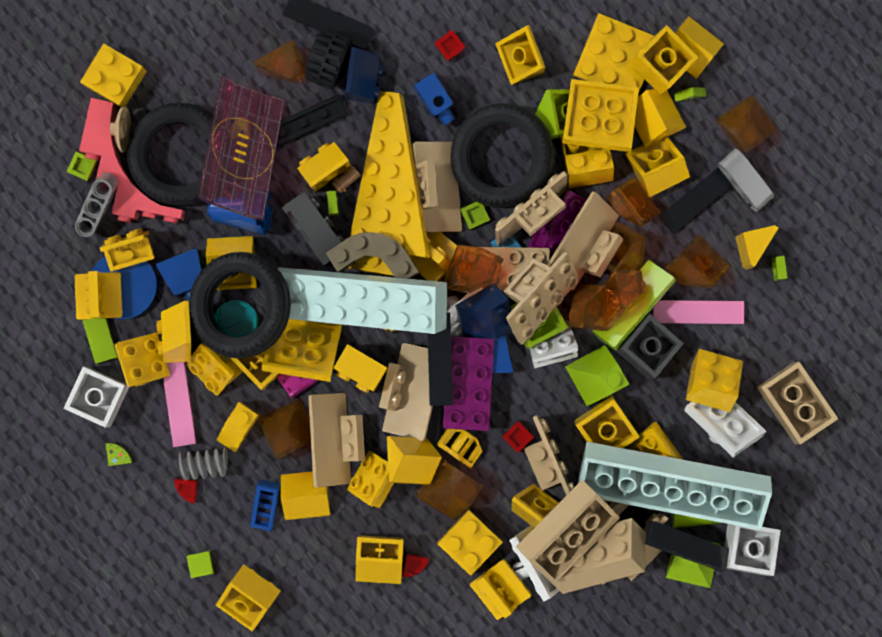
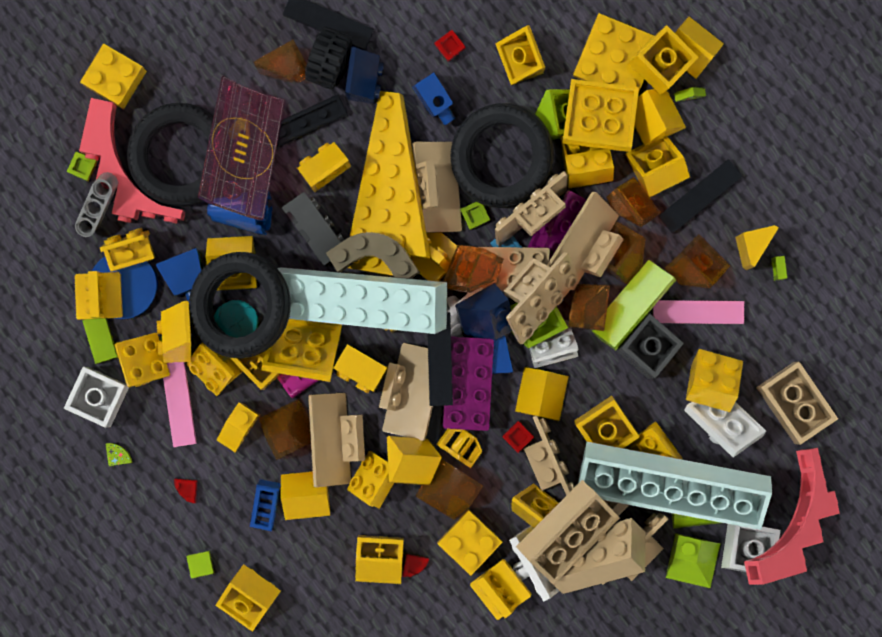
(121, 128): tan dish -> none
(203, 465): light grey piece -> none
(332, 203): lime tile -> none
(346, 179): medium nougat pin -> none
(541, 393): none -> yellow slope
(596, 375): lime slope -> none
(624, 290): clear orange slope -> none
(686, 546): black tile -> none
(746, 125): clear orange slope -> none
(746, 180): light grey beam -> none
(814, 503): none -> coral arch

